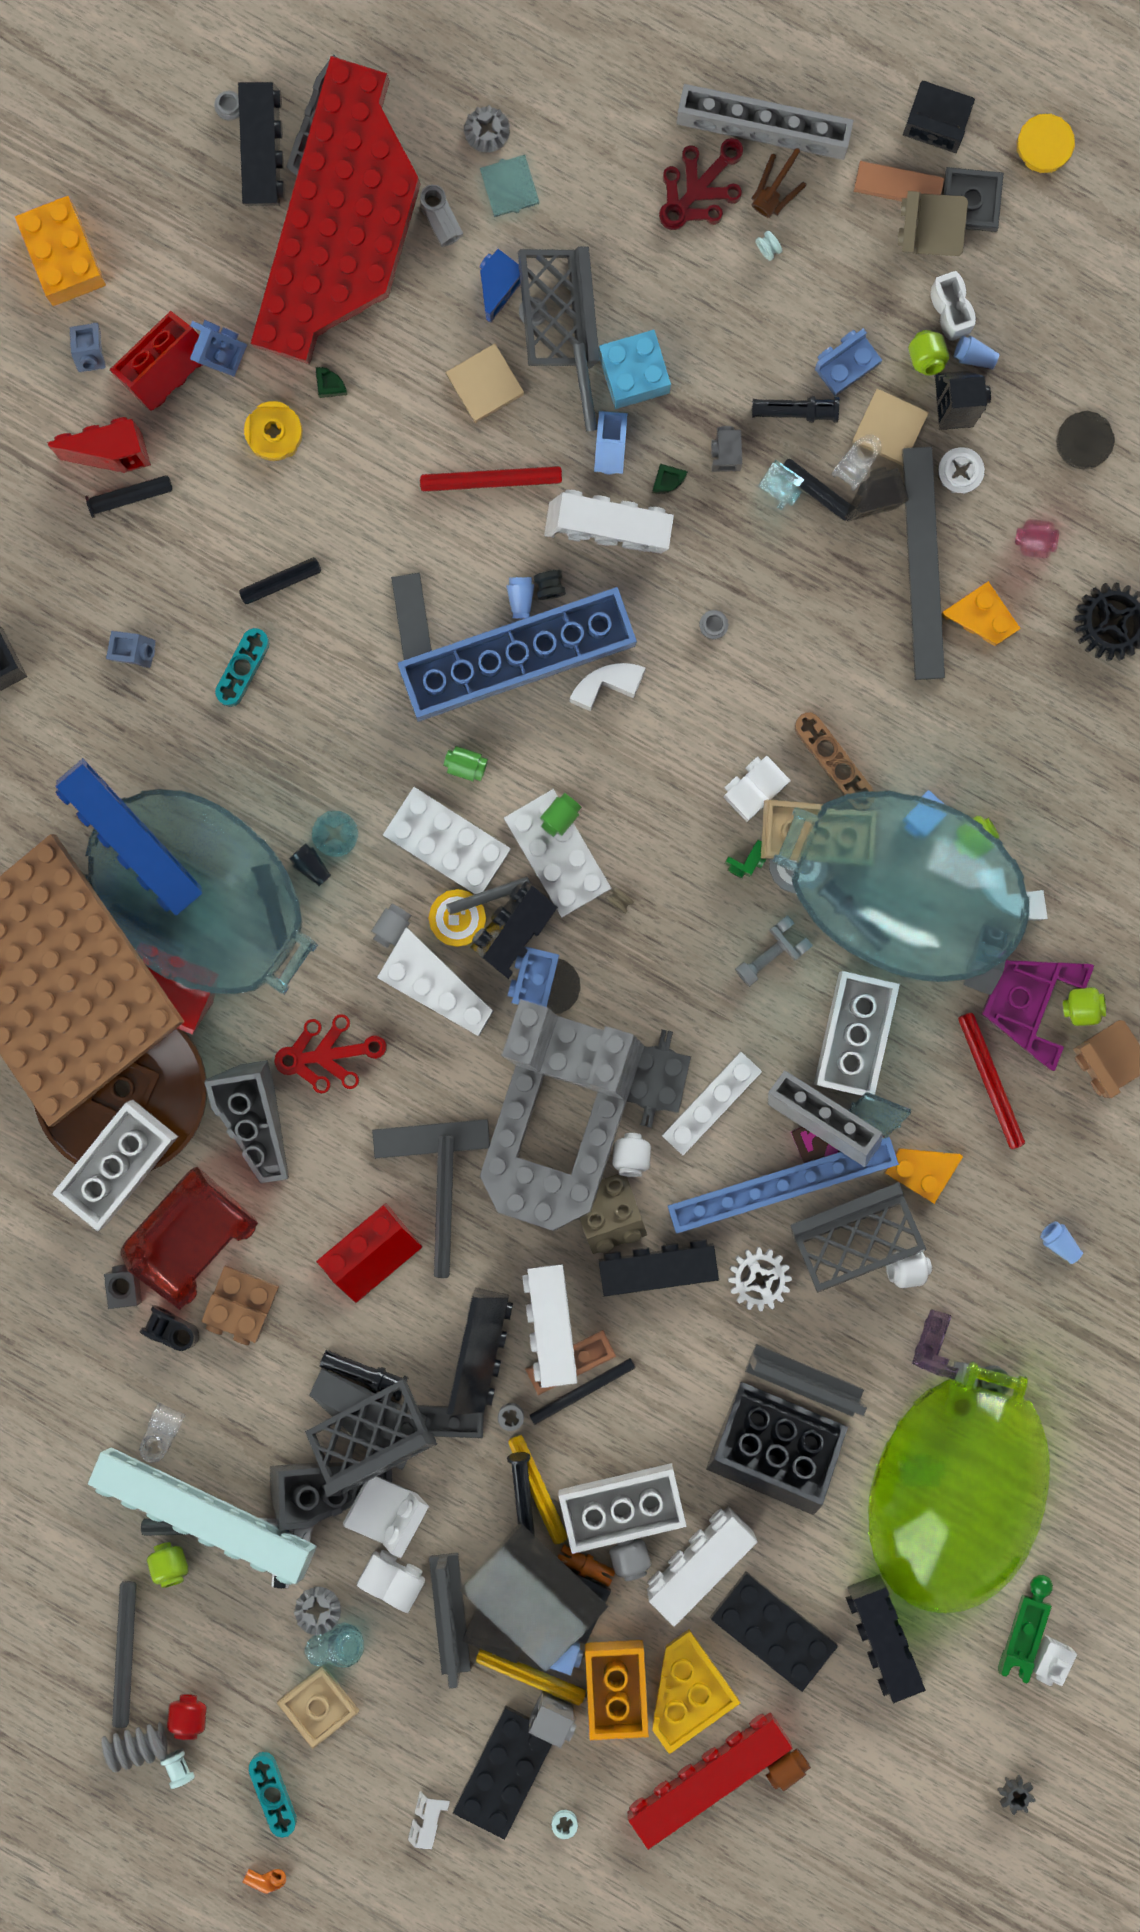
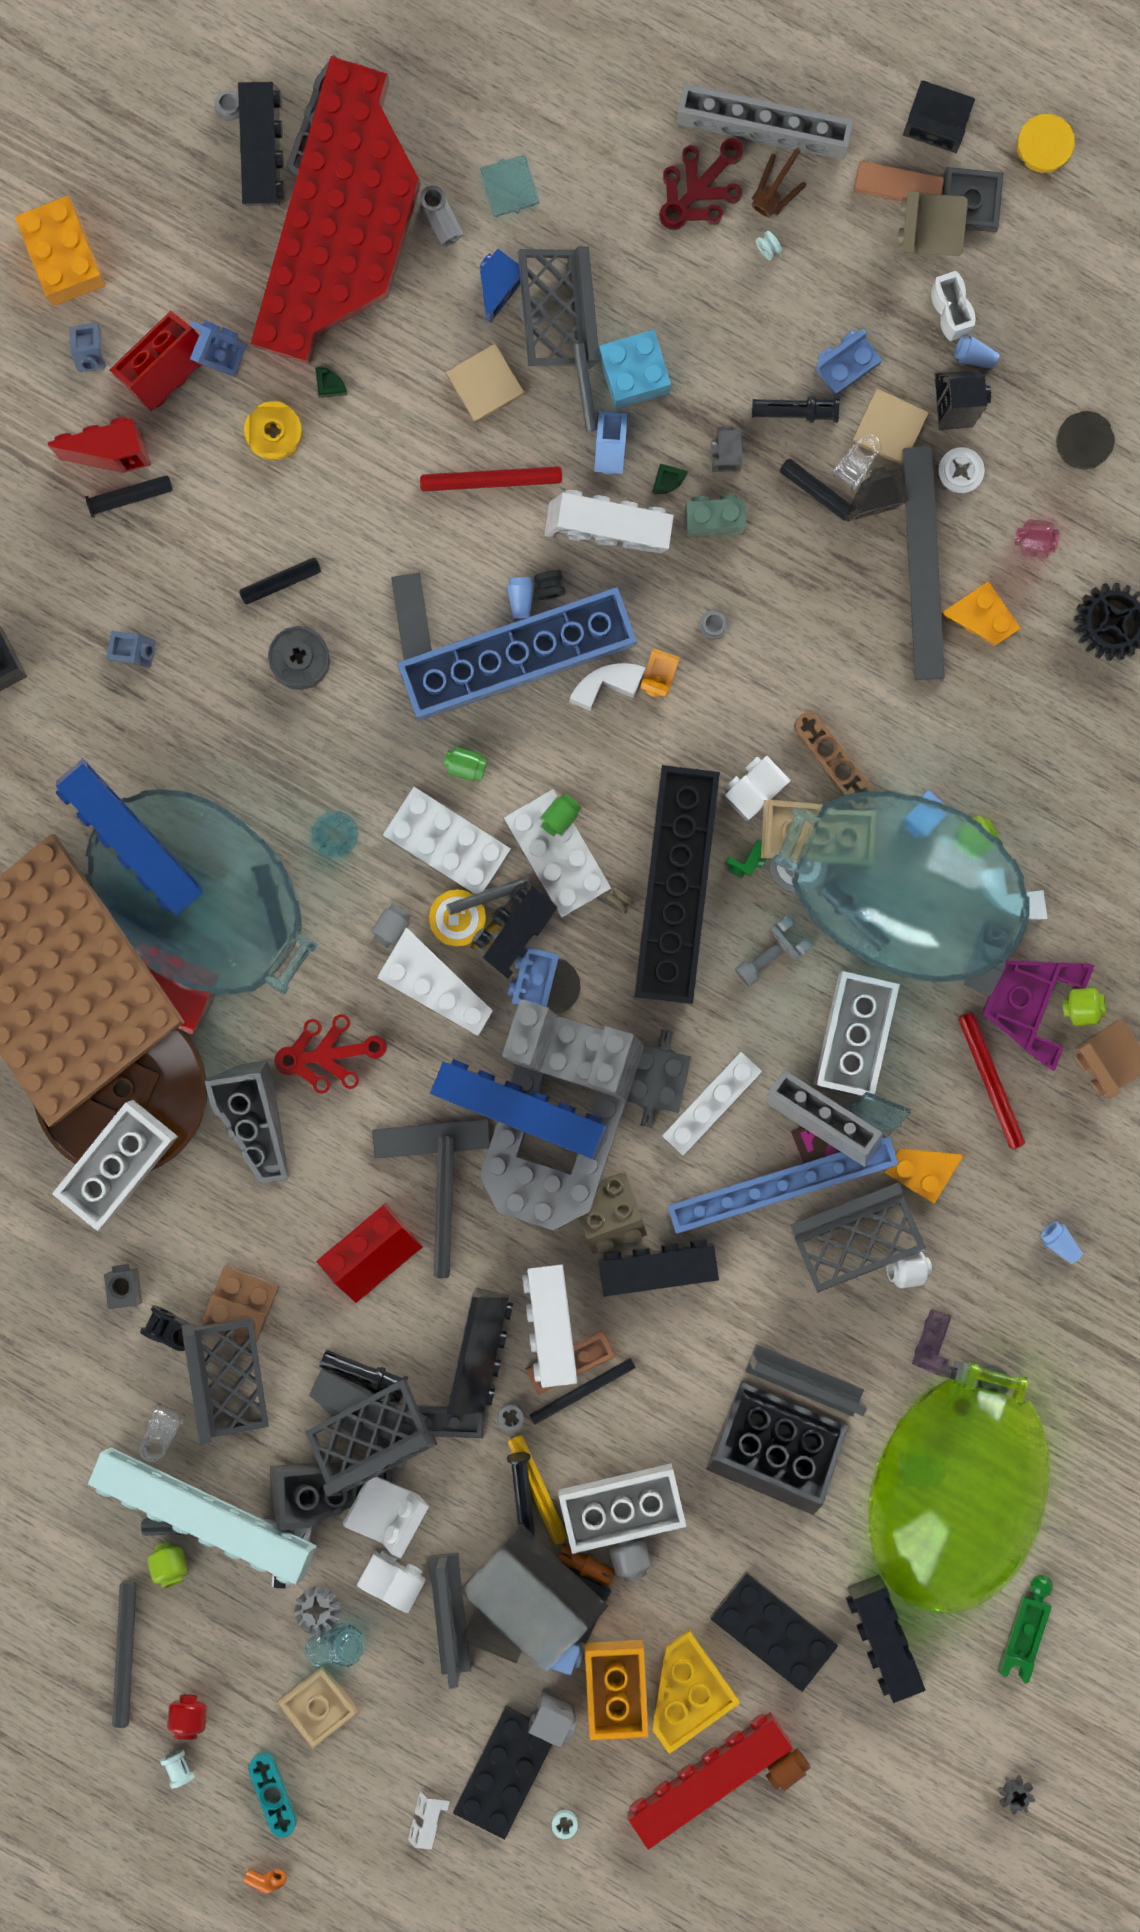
(135, 1749): light grey piece -> none
(185, 1236): clear red windscreen -> none
(199, 1378): none -> dark grey fence
(230, 669): teal beam -> none
(283, 651): none -> dark grey wheel
(310, 864): black cone -> none
(489, 141): light grey gear -> none
(519, 1110): none -> blue brick
(532, 1677): yellow axle -> none
(631, 1155): white head -> none
(659, 673): none -> light orange bracket
(677, 884): none -> black brick
(700, 1565): white brick -> none
(715, 517): none -> sand green brick
(754, 1267): white gear -> none
(782, 484): clear light blue bracket -> none
(928, 352): lime head -> none
(1053, 1661): white brick -> none

